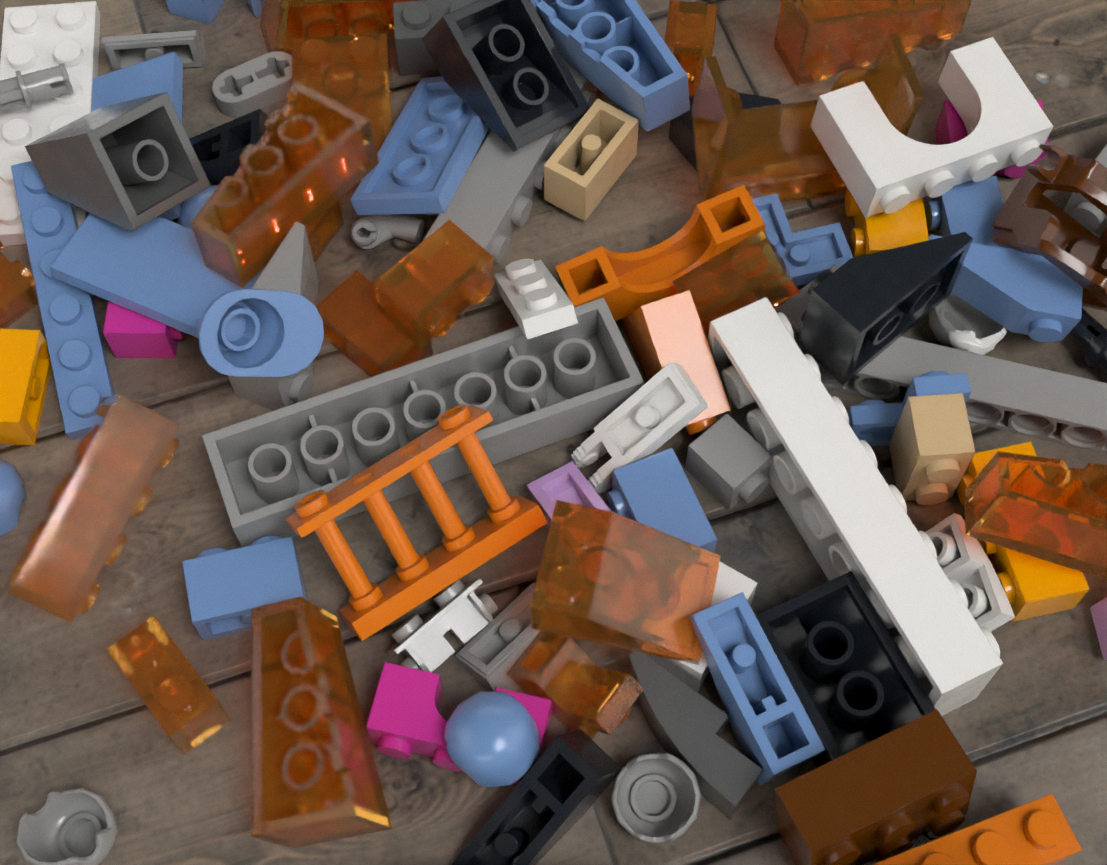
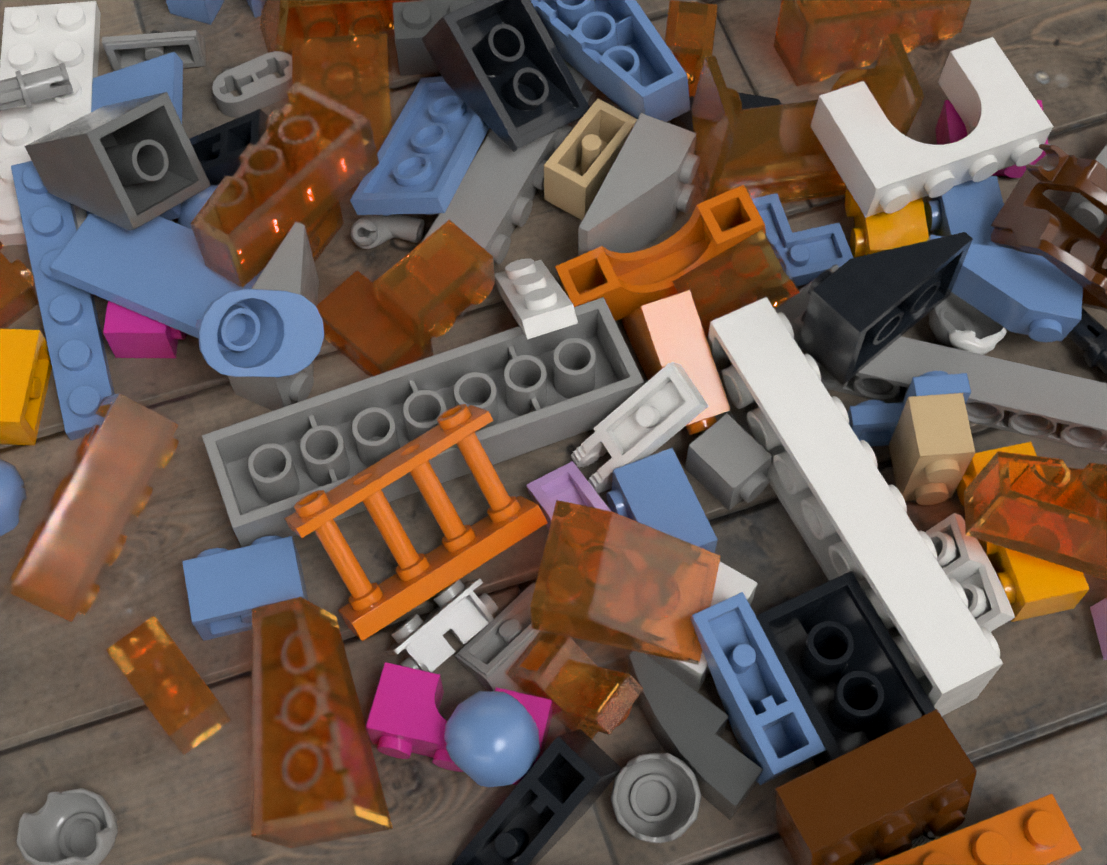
(642, 188): none -> light grey slope

